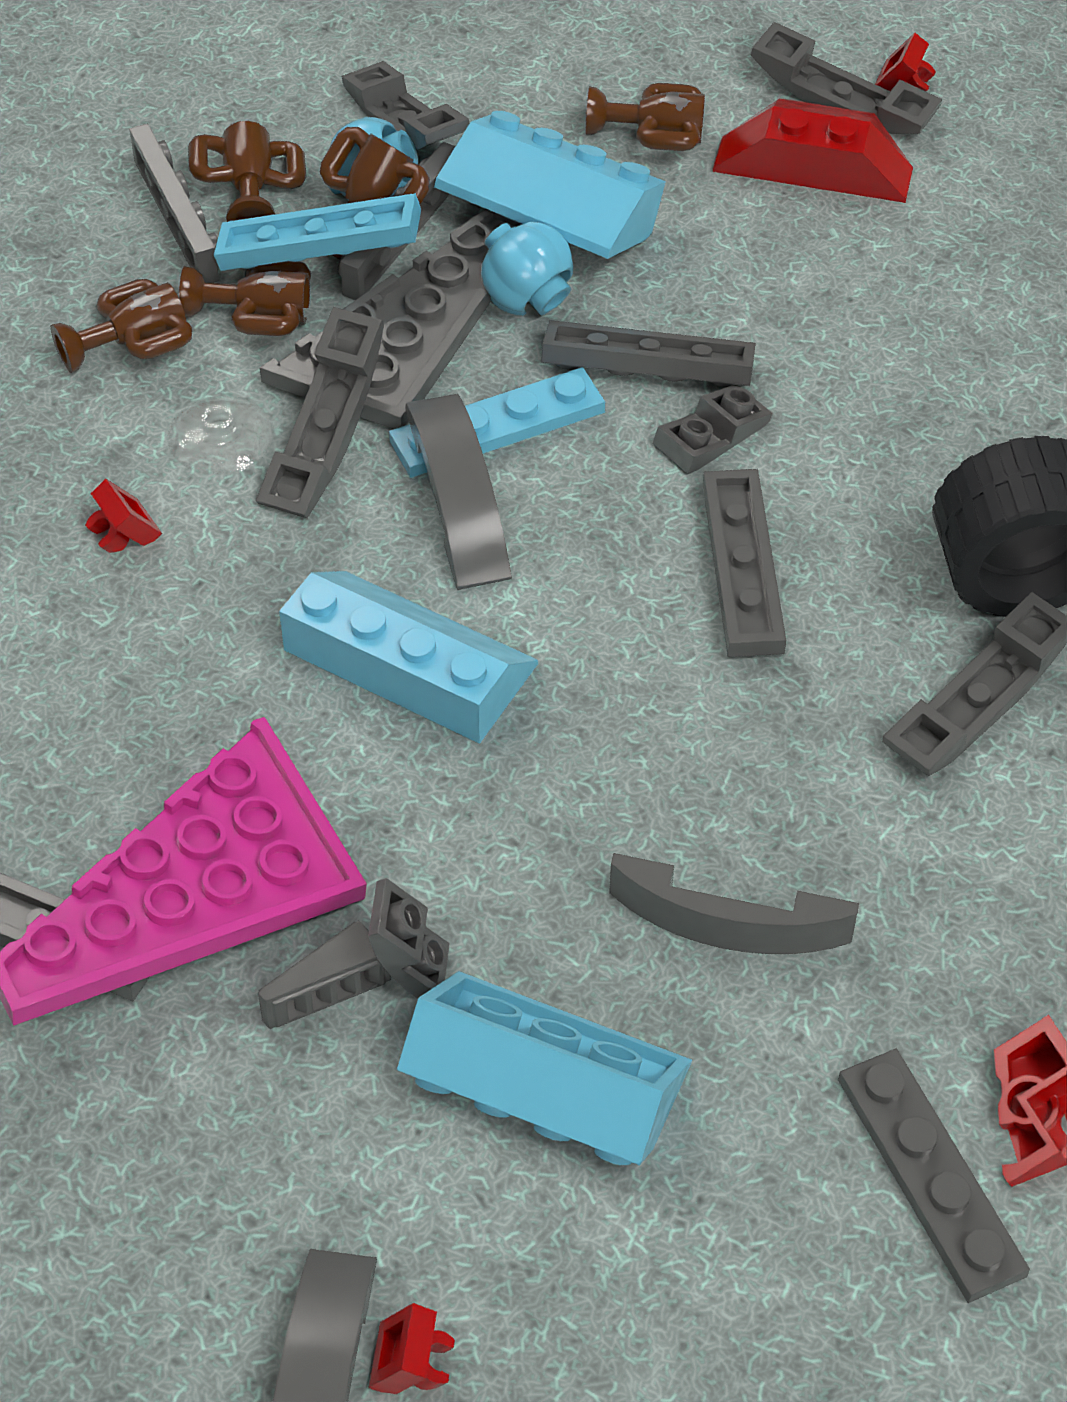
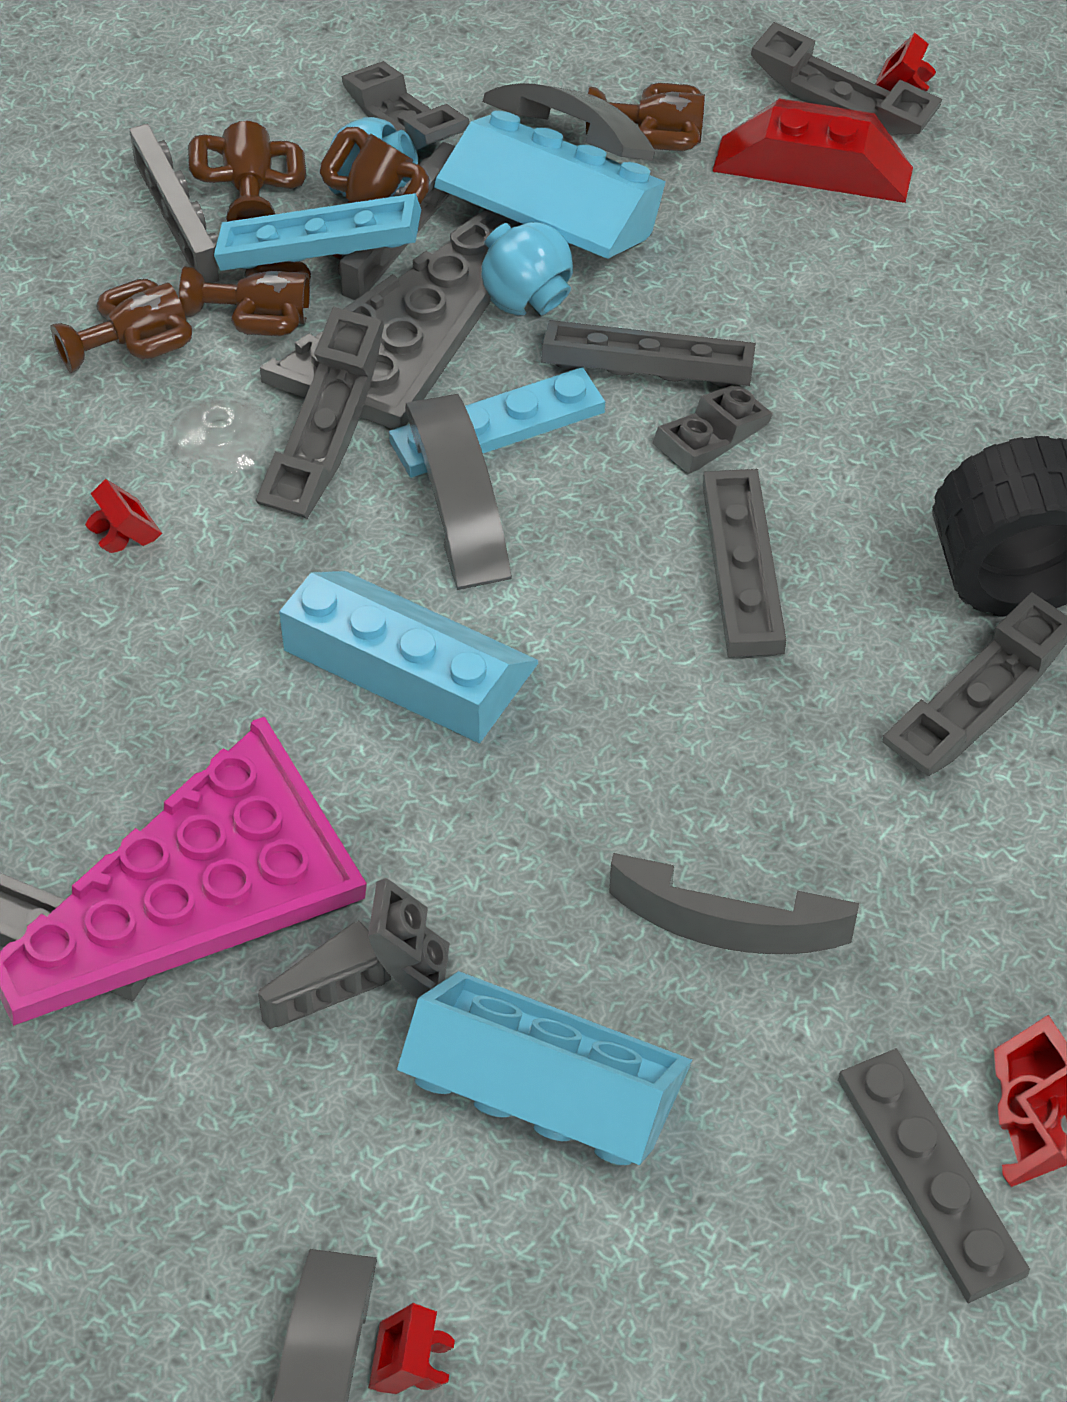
(608, 127): none -> dark grey slope

